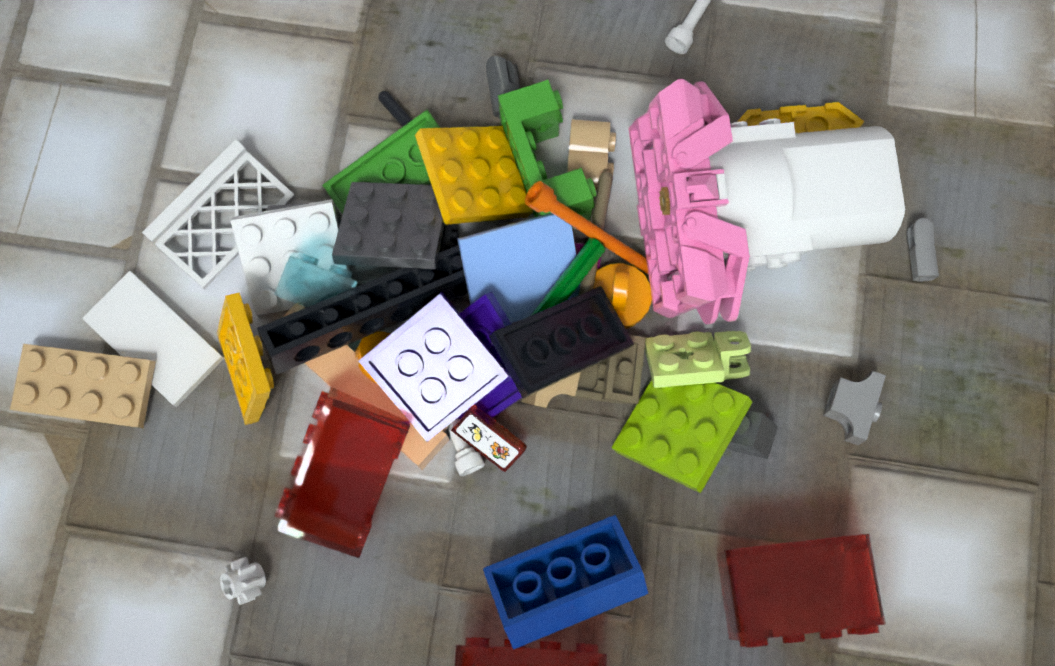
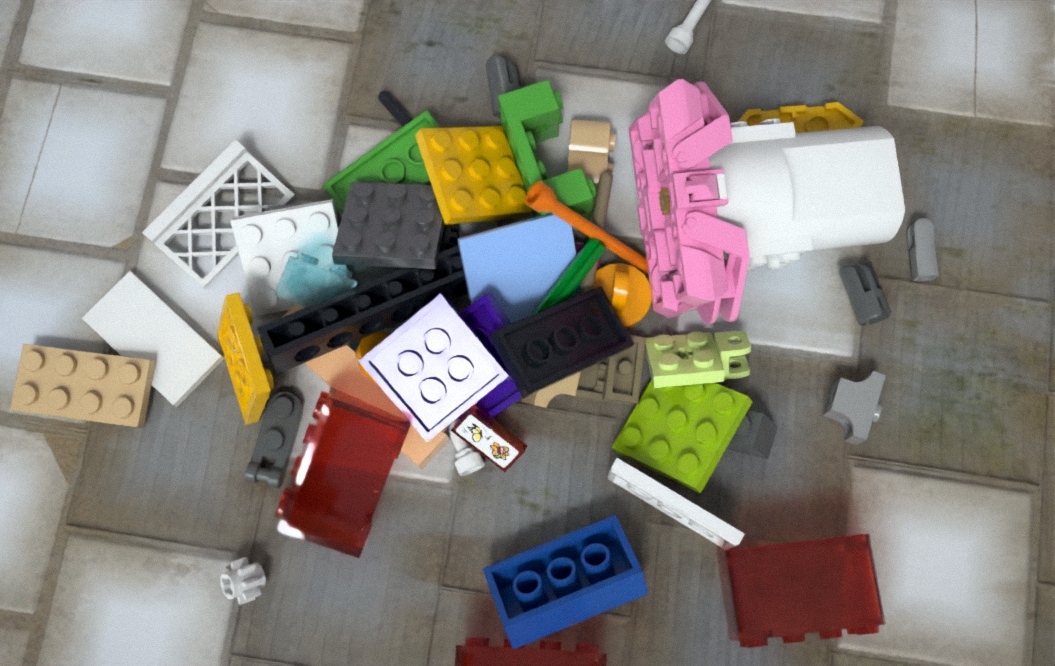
(275, 439): none -> dark grey plate
(674, 505): none -> white tile
(865, 293): none -> dark grey arm

